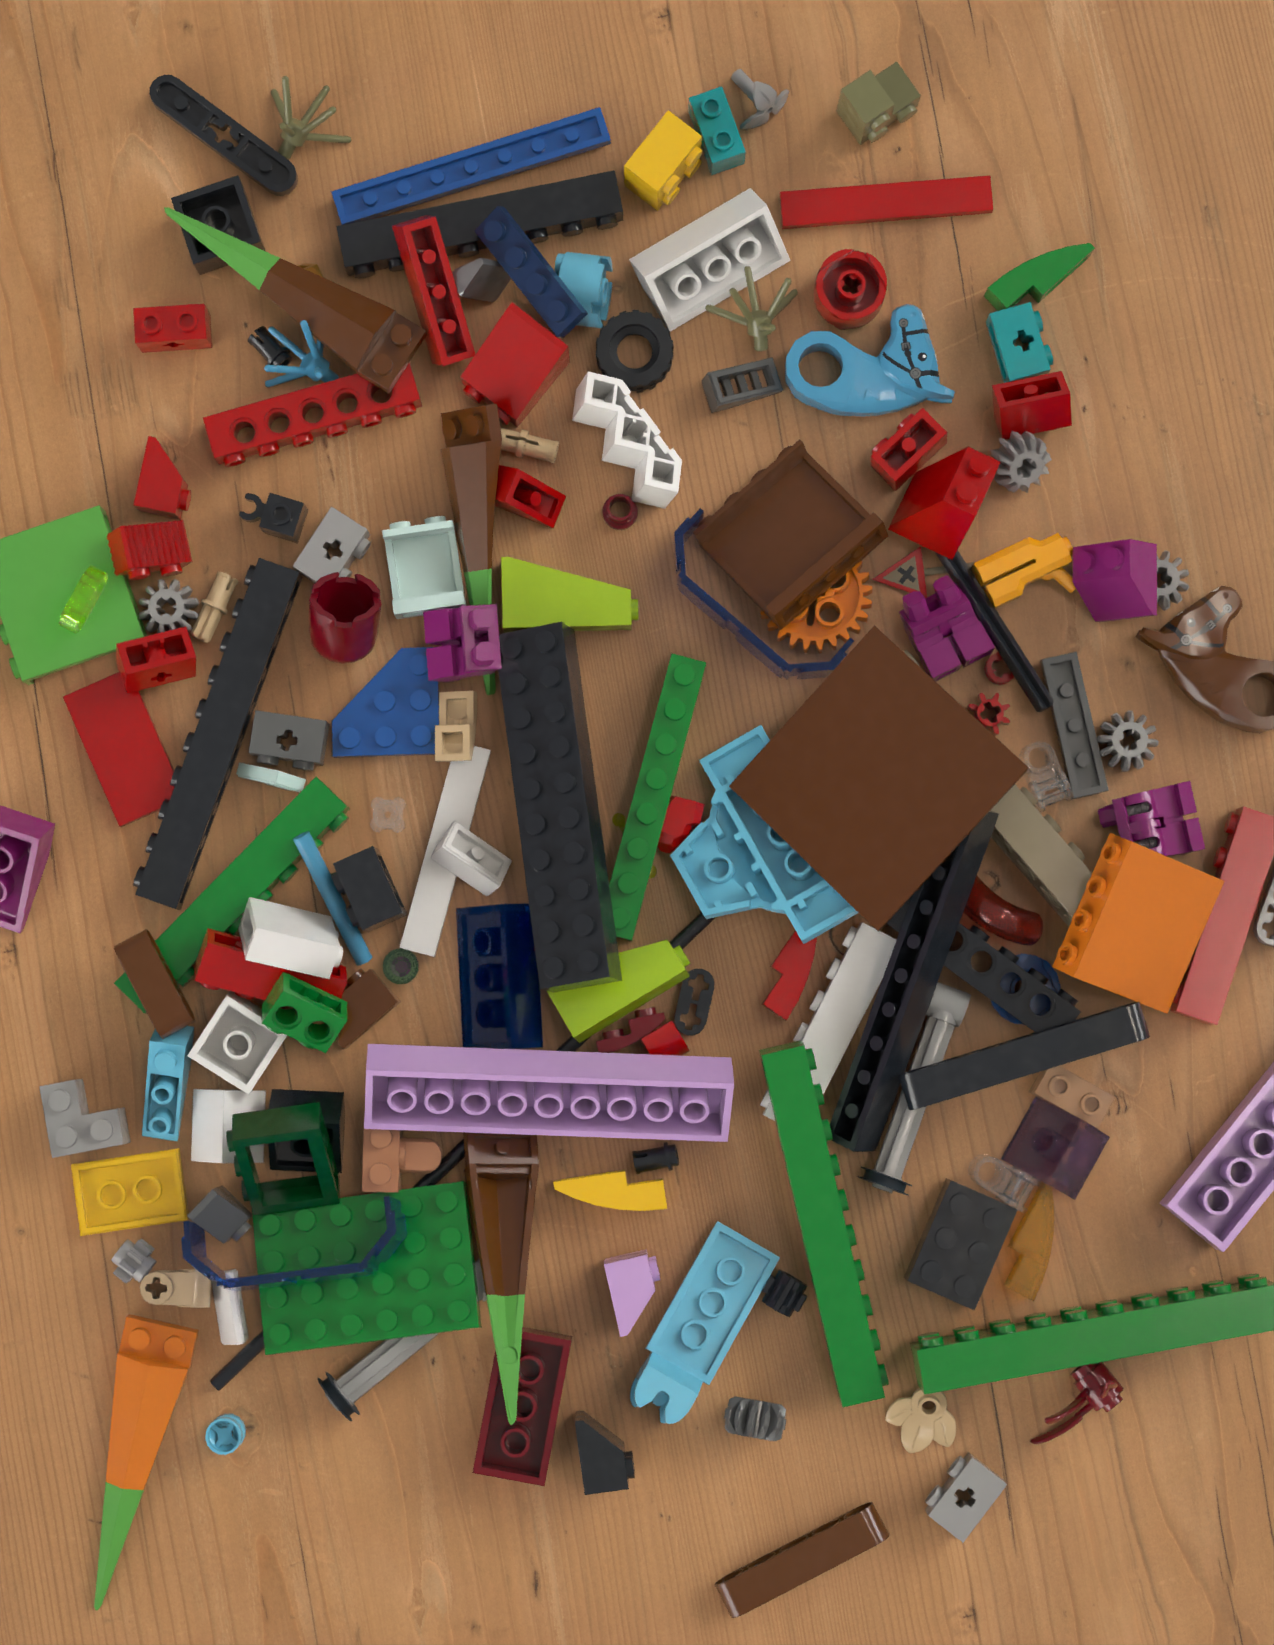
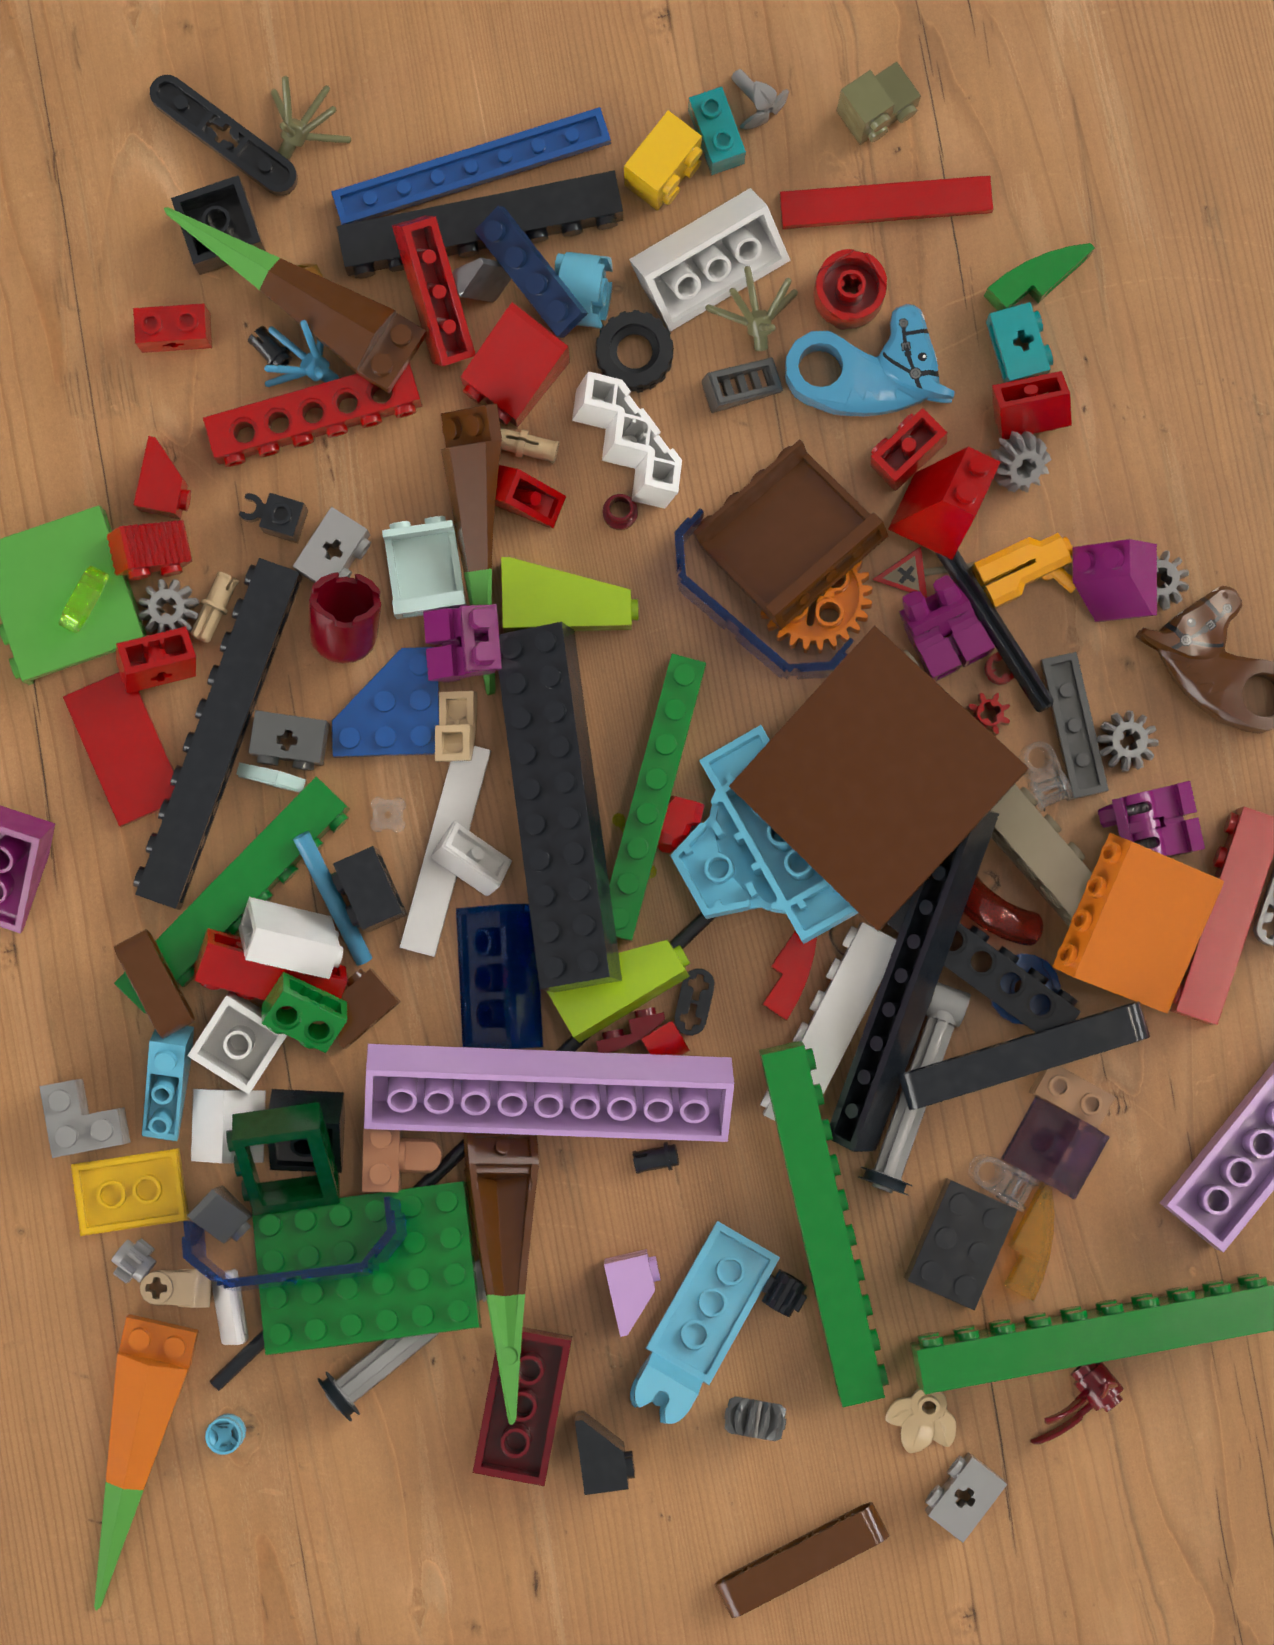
(401, 966): clear green tile -> none
(613, 1192): yellow slope -> none

